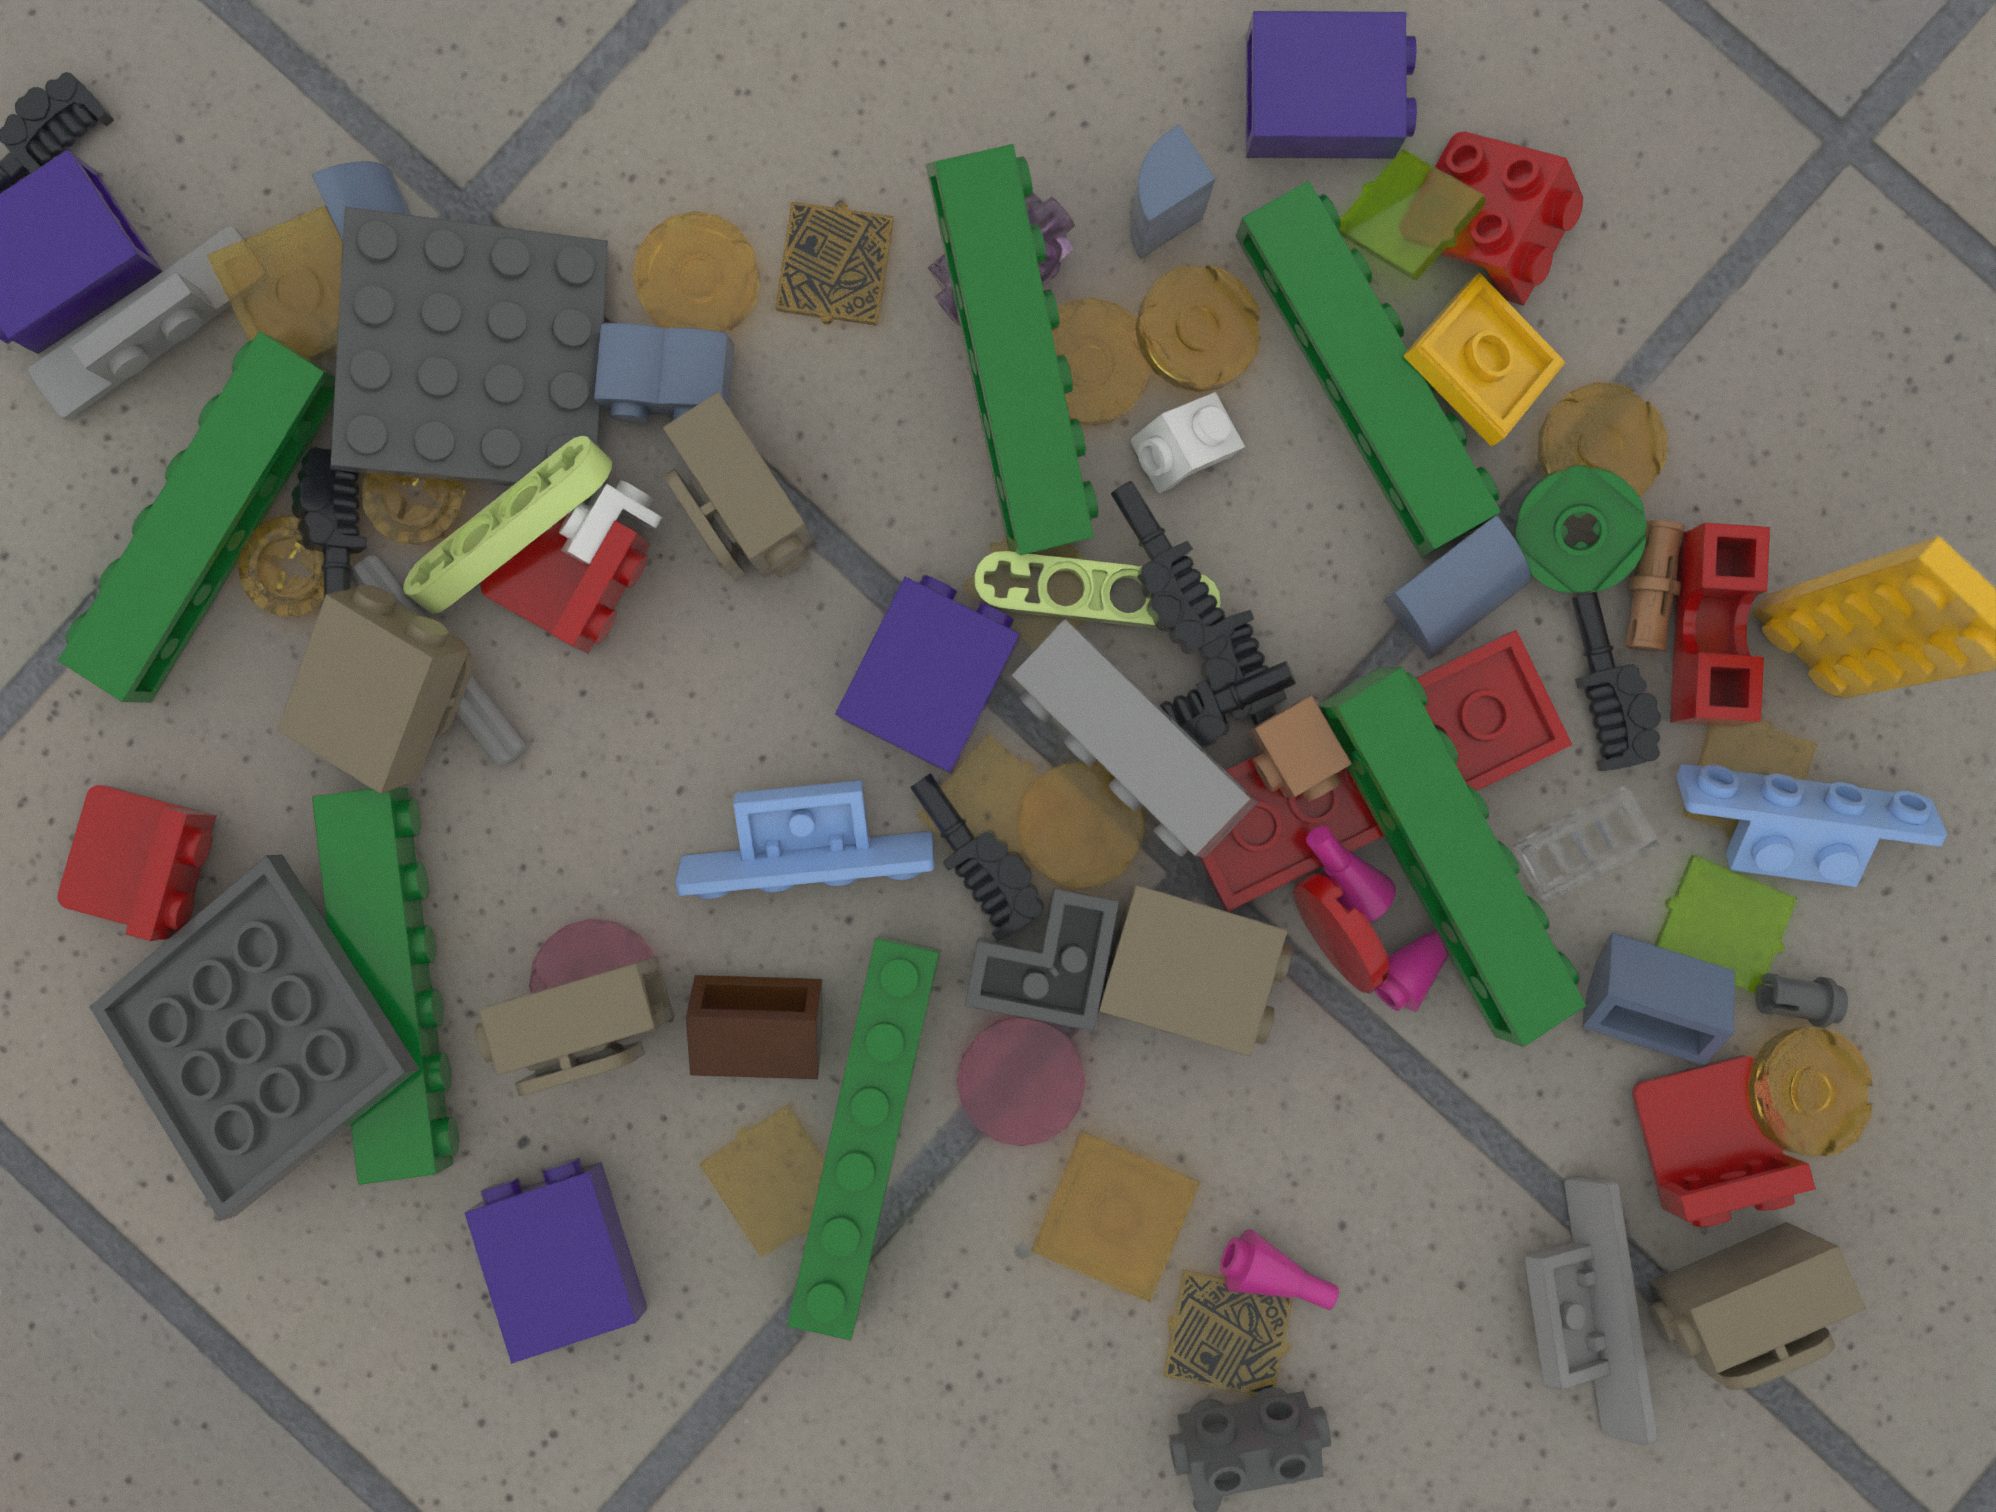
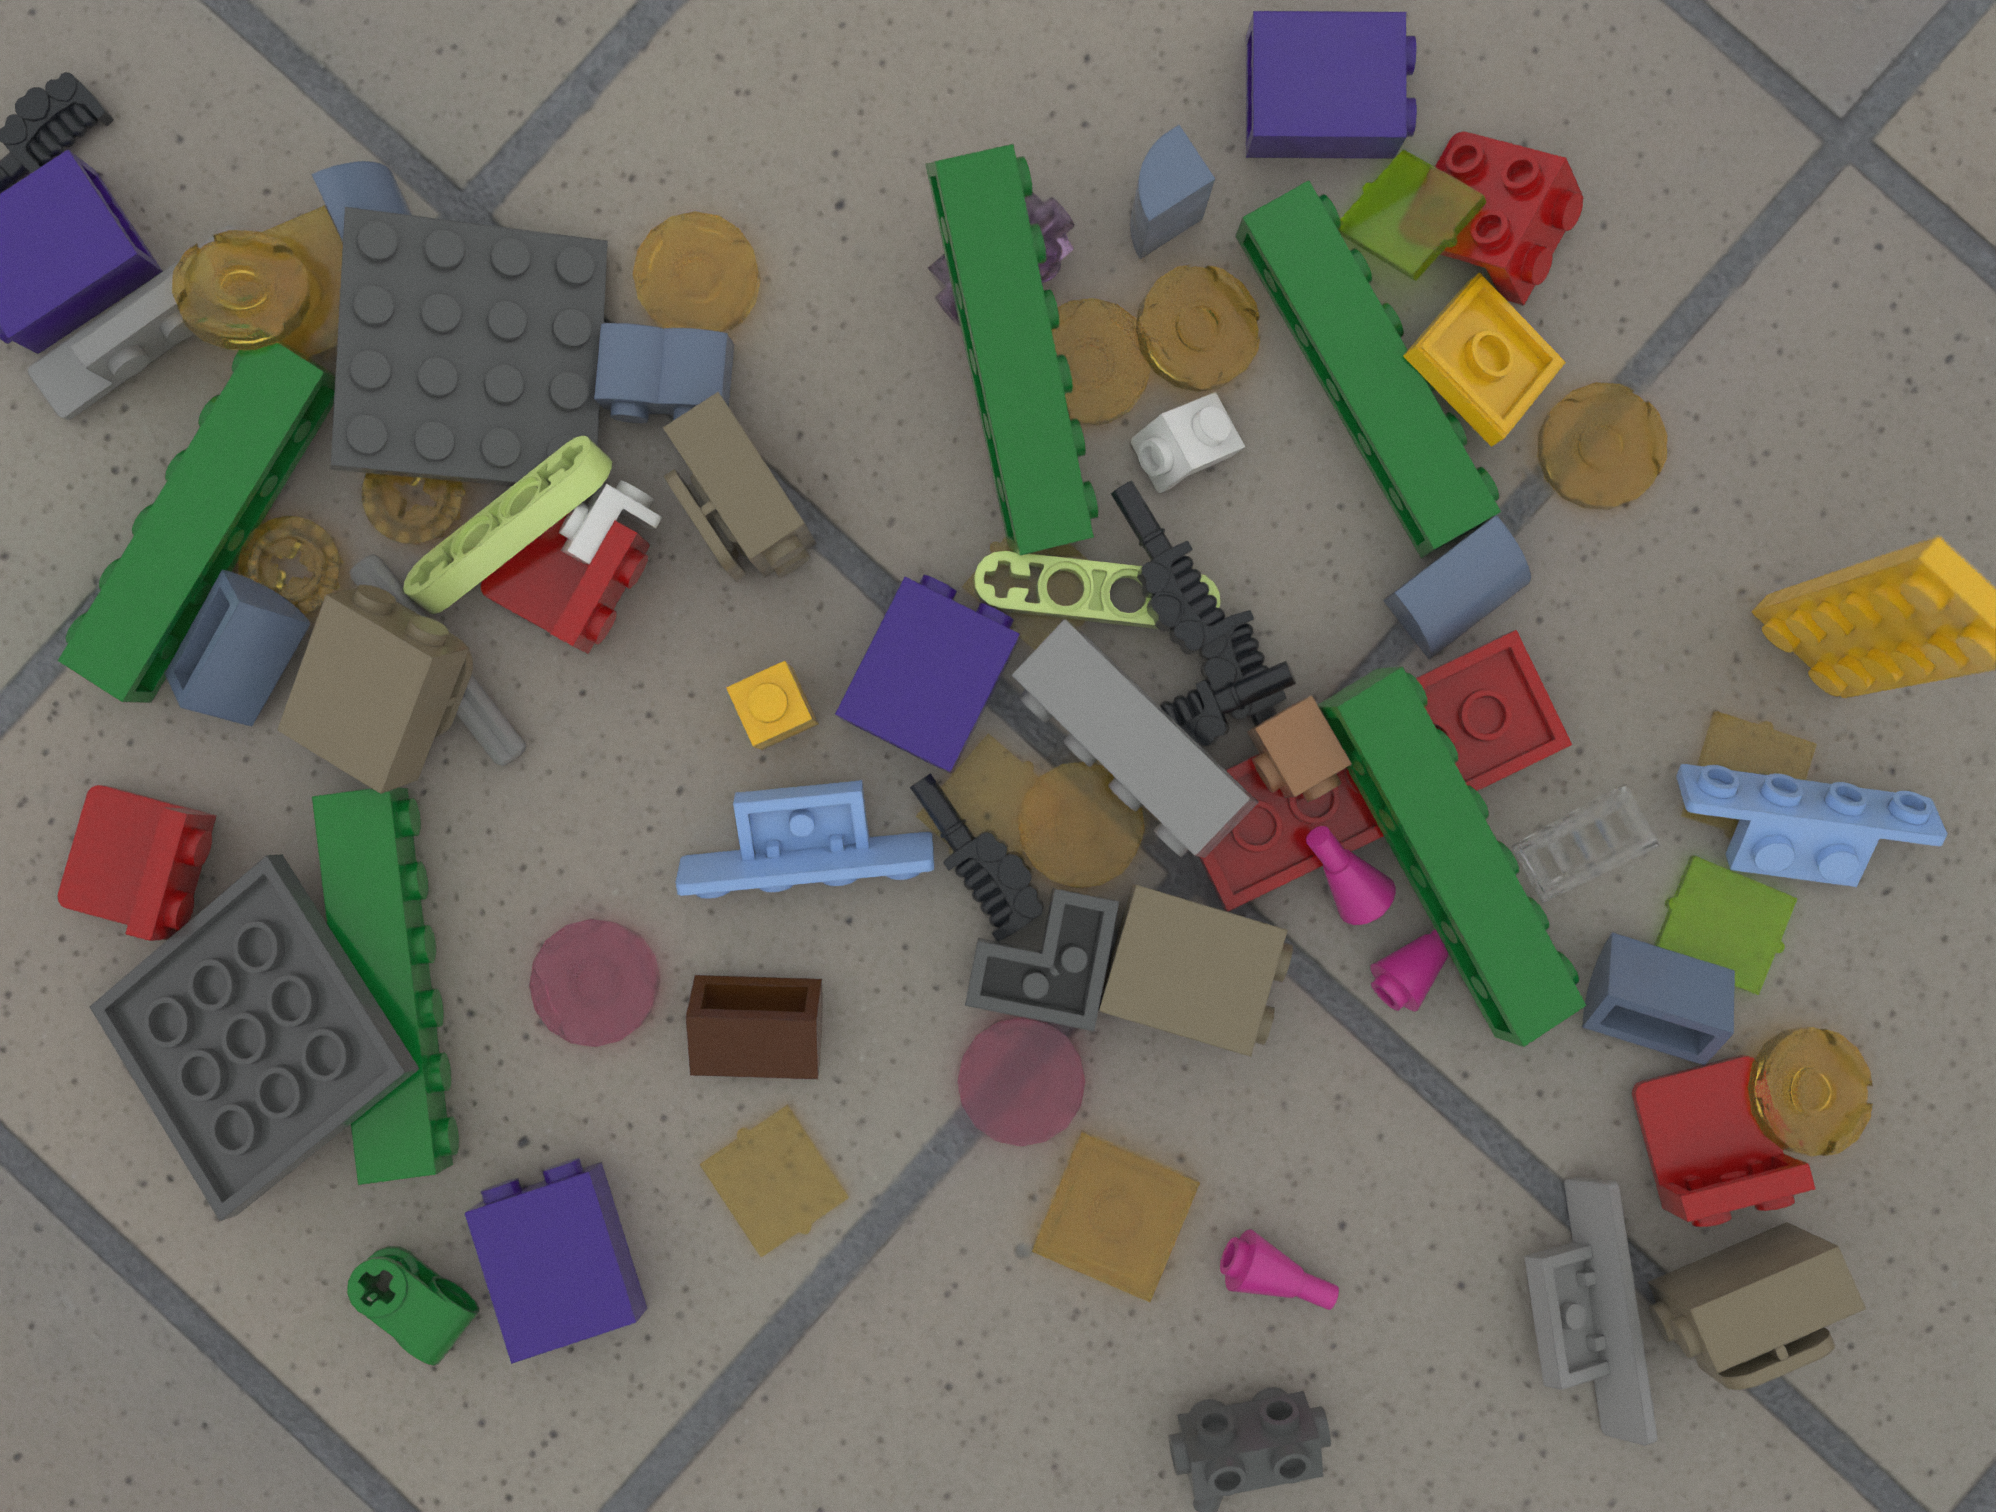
(235, 650): none -> sand blue brick
(241, 290): none -> clear yellow tile
(328, 516): black piece -> none
(418, 1310): none -> green piece
(574, 1026): dark tan brick -> none
(772, 705): none -> yellow brick
(834, 263): clear yellow piece -> none
(864, 1138): green brick -> none
(1226, 1336): clear yellow piece -> none
(1342, 933): red tile -> none
(1618, 528): green plate -> none
(1621, 708): black piece -> none
(1655, 587): medium nougat pin -> none
(1712, 667): red arch -> none
(1818, 1001): dark grey pin -> none

